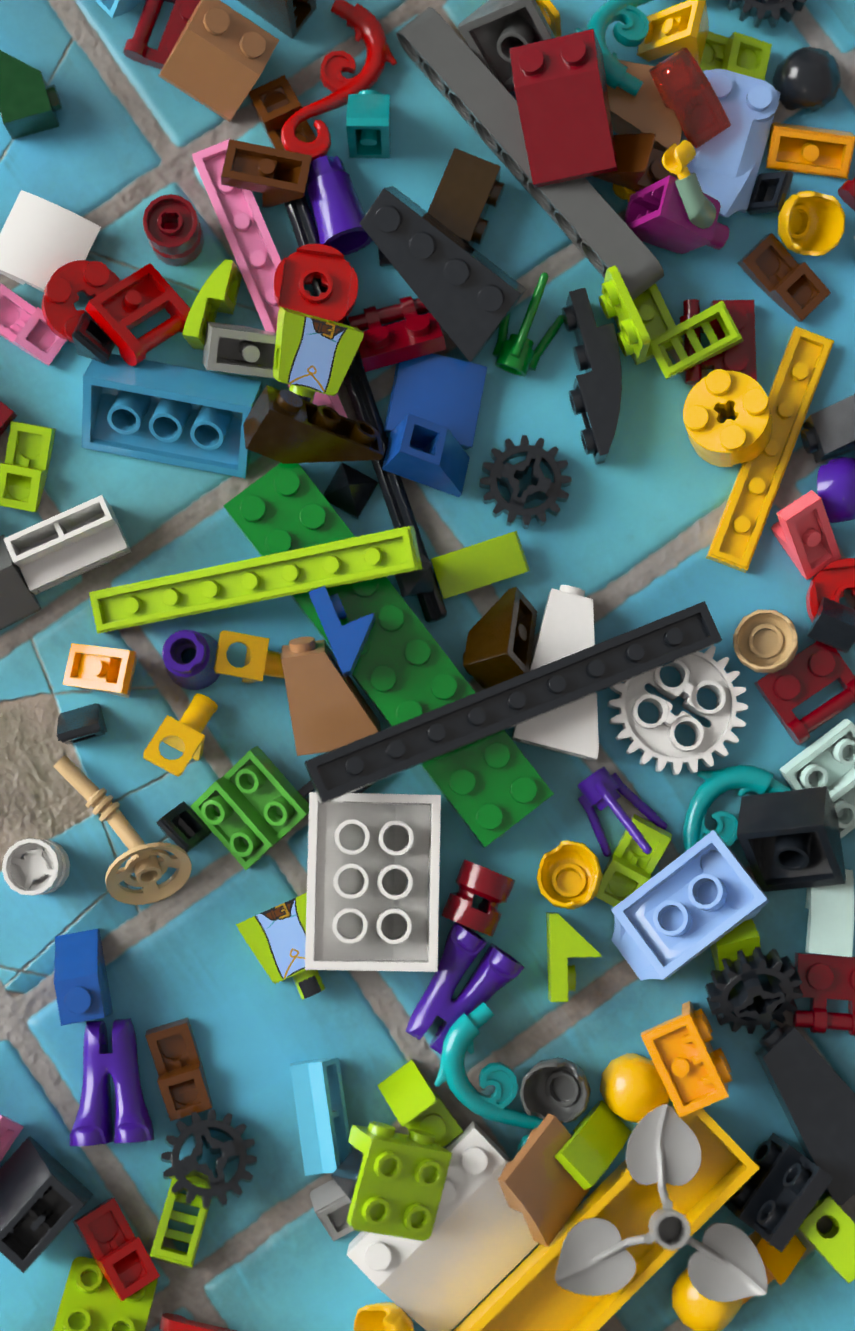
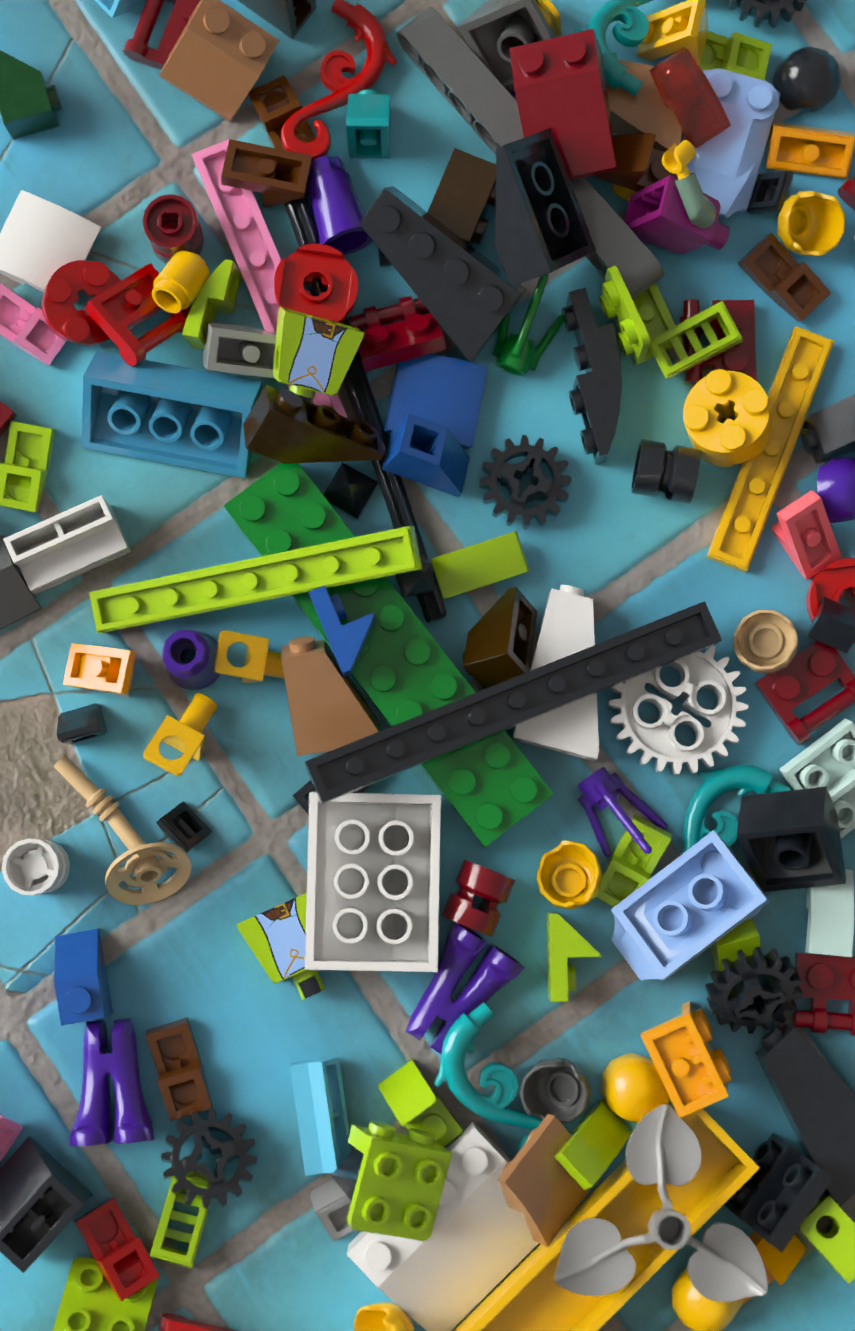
(91, 339): black slope -> none
(180, 281): none -> yellow brick
(251, 807): bright green slope -> none
(536, 210): none -> black slope
(666, 471): none -> black wheel

